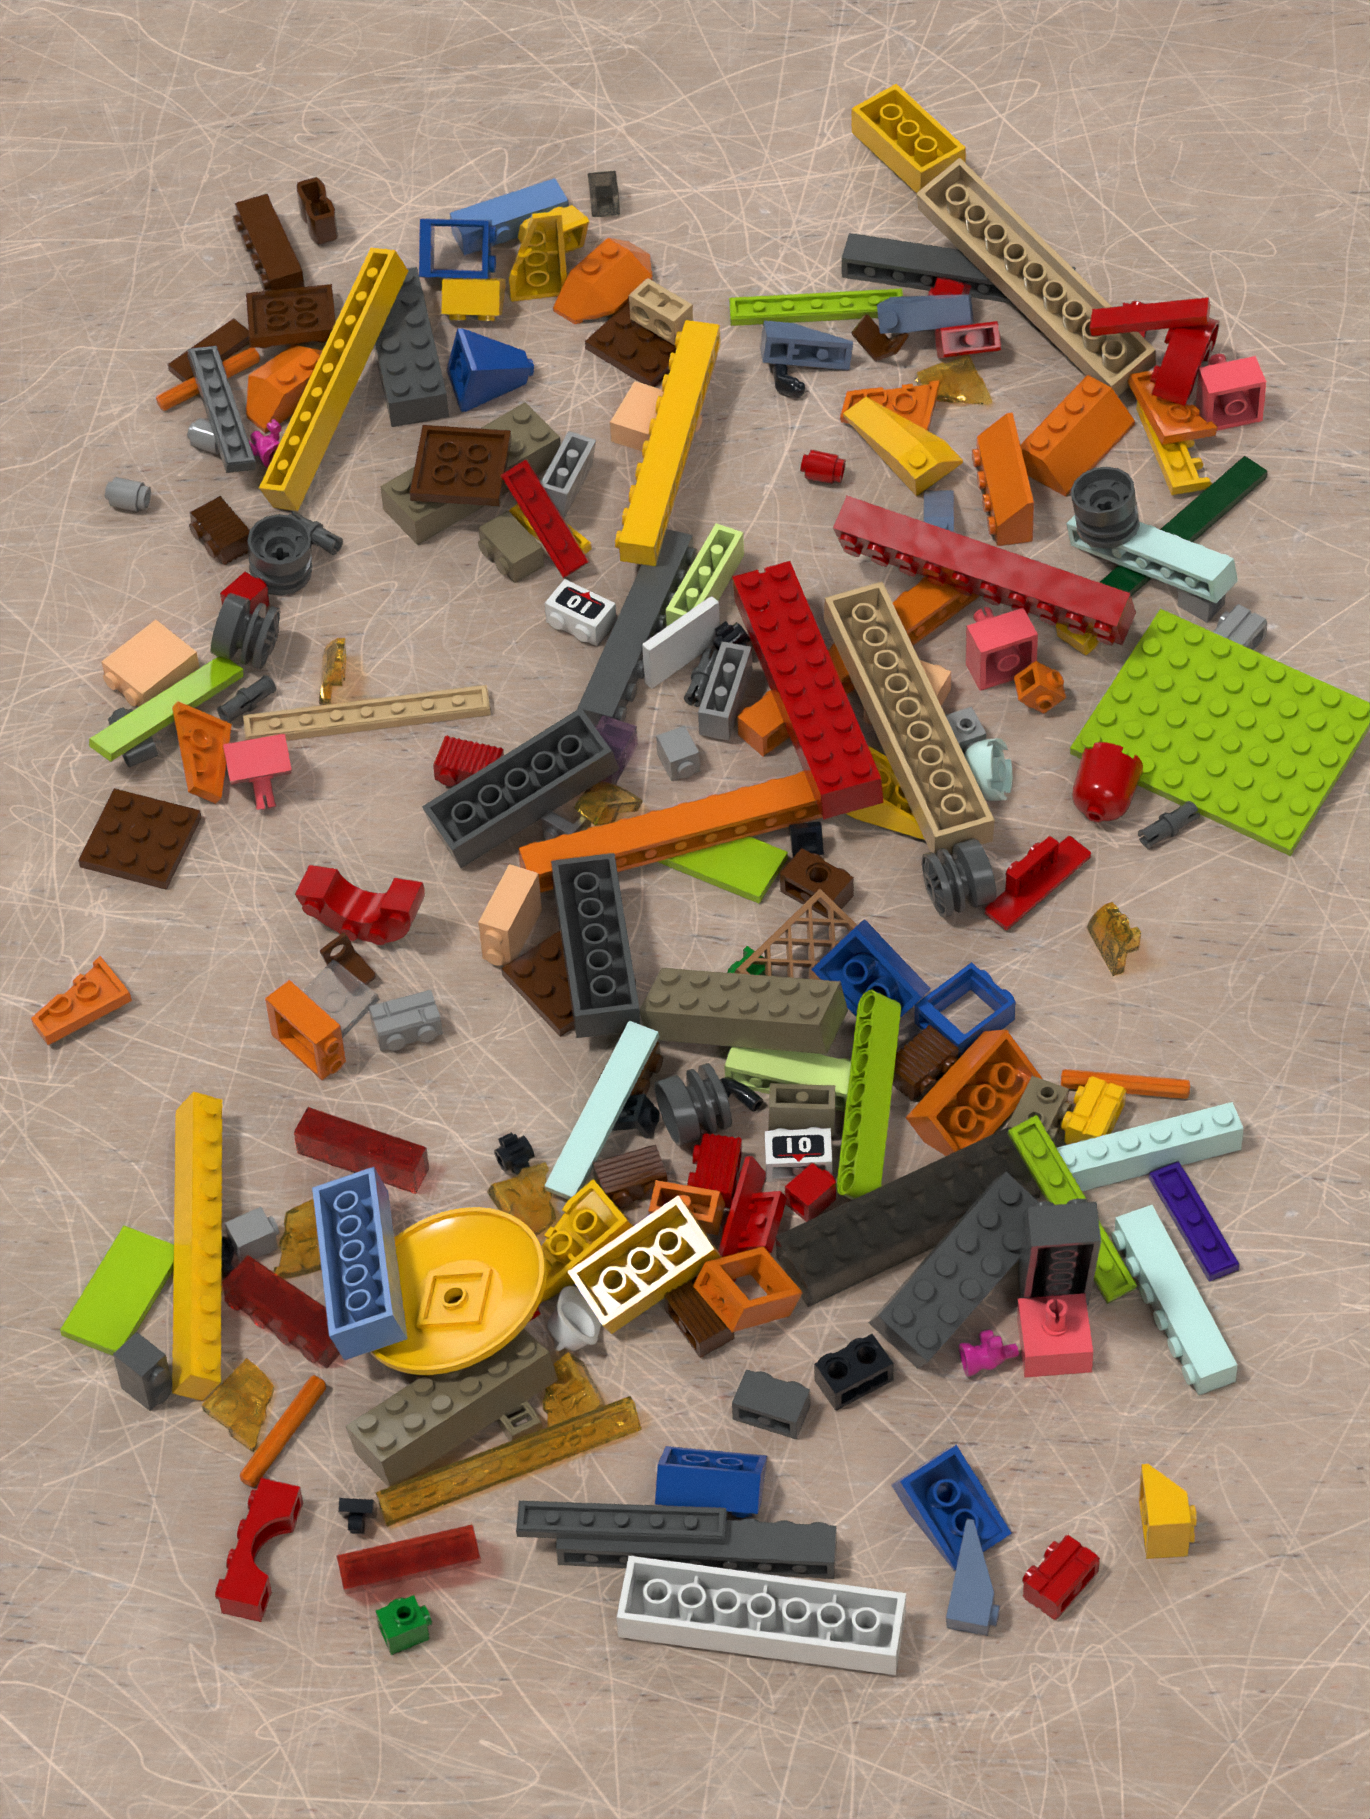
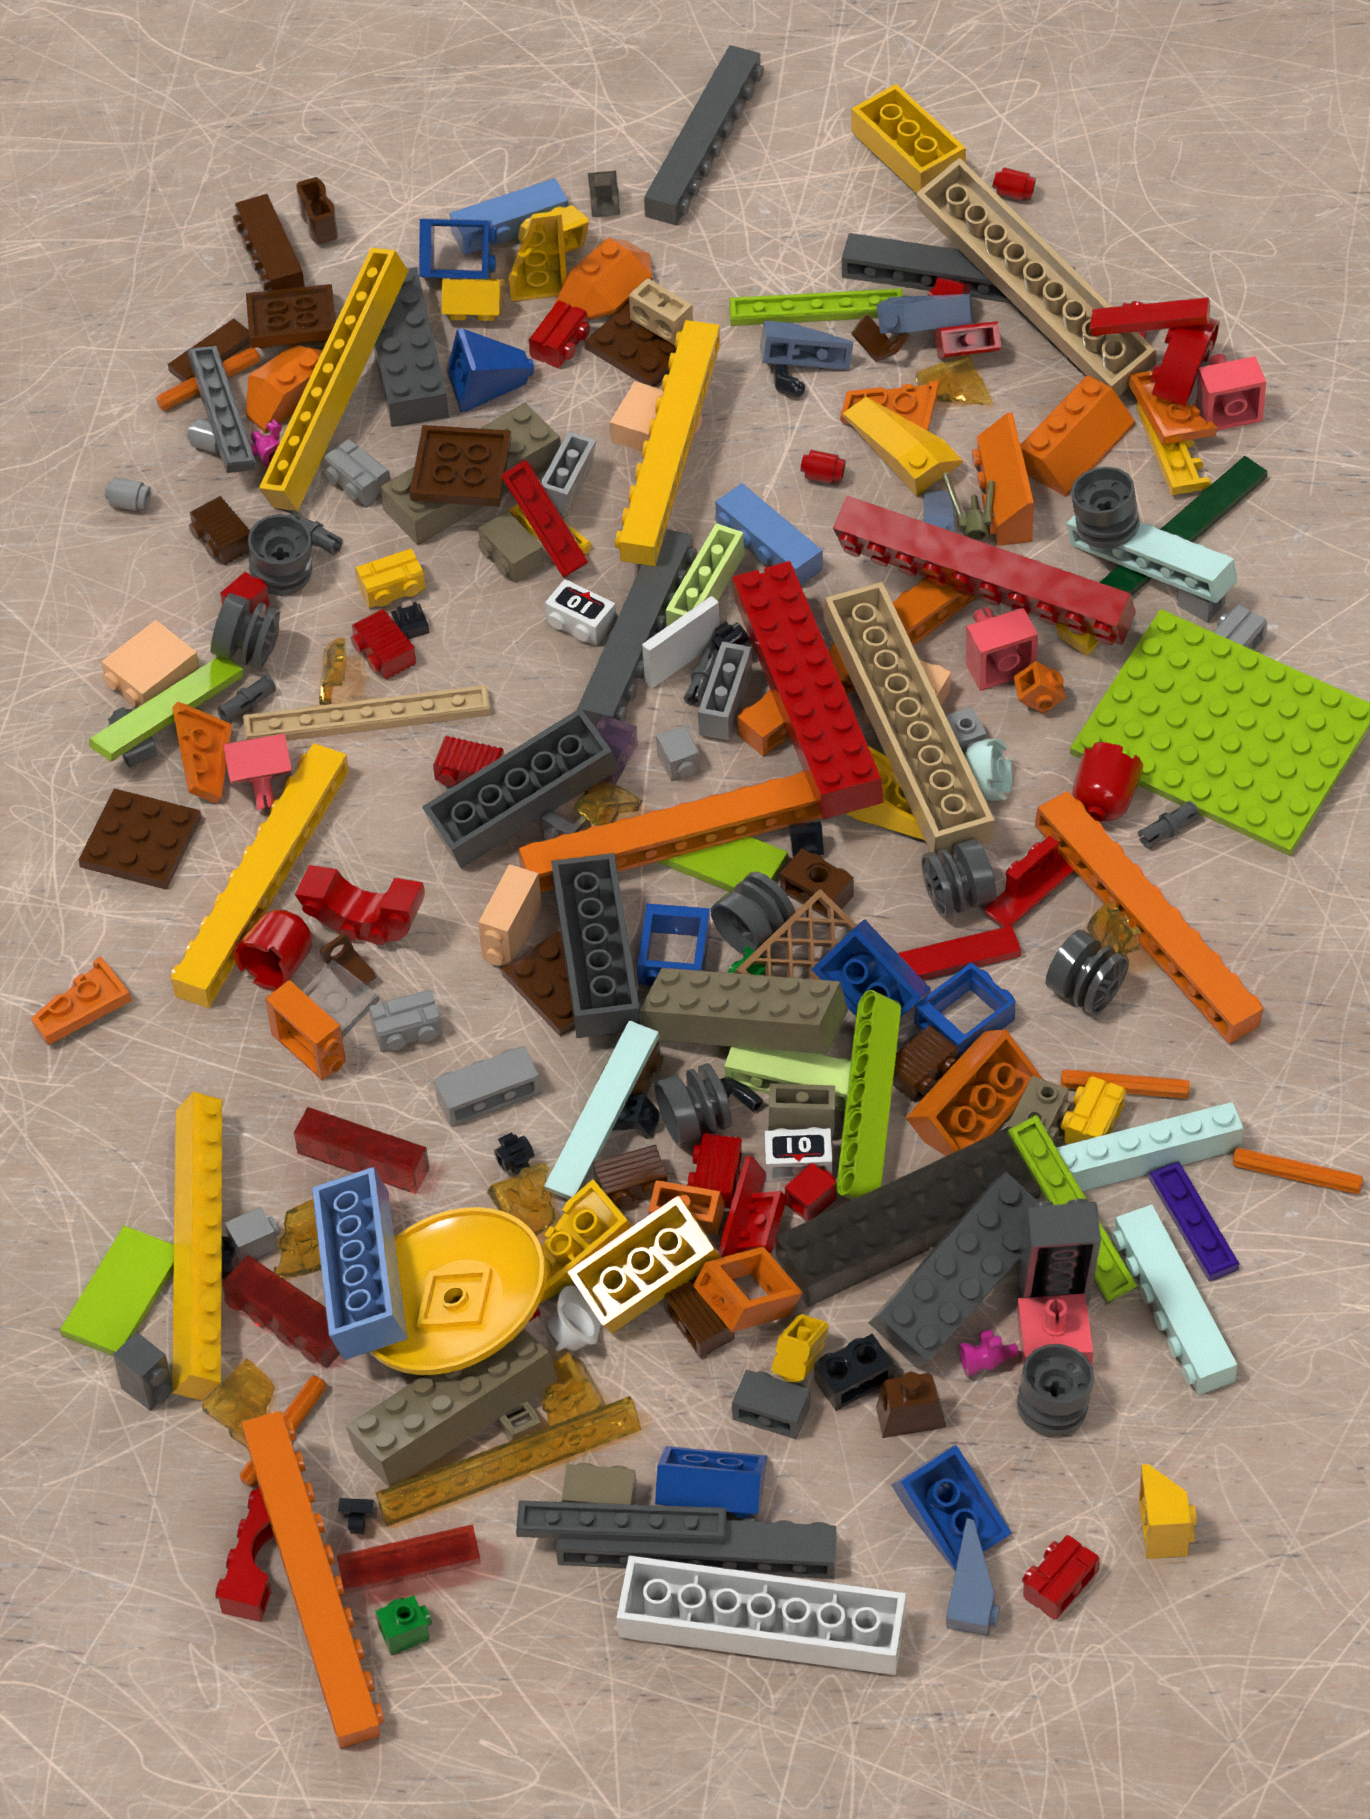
(260, 874): none -> yellow brick
(274, 948): none -> red cylinder
(311, 1579): none -> orange brick
(355, 472): none -> light grey brick
(383, 644): none -> red brick
(390, 578): none -> yellow brick
(411, 620): none -> black tile
(487, 1085): none -> light grey brick
(559, 334): none -> red brick
(599, 1484): none -> dark tan brick
(672, 920): none -> blue window
(703, 135): none -> dark grey brick
(751, 912): none -> dark grey wheel
(768, 533): none -> medium blue brick
(800, 1348): none -> yellow brick
(909, 1405): none -> reddish brown torso
(956, 954): none -> red tile
(975, 522): none -> olive plant
(1014, 184): none -> red brick
(1055, 1389): none -> dark grey wheel
(1087, 972): none -> dark grey wheel
(1163, 930): none -> orange brick
(1298, 1170): none -> orange axle

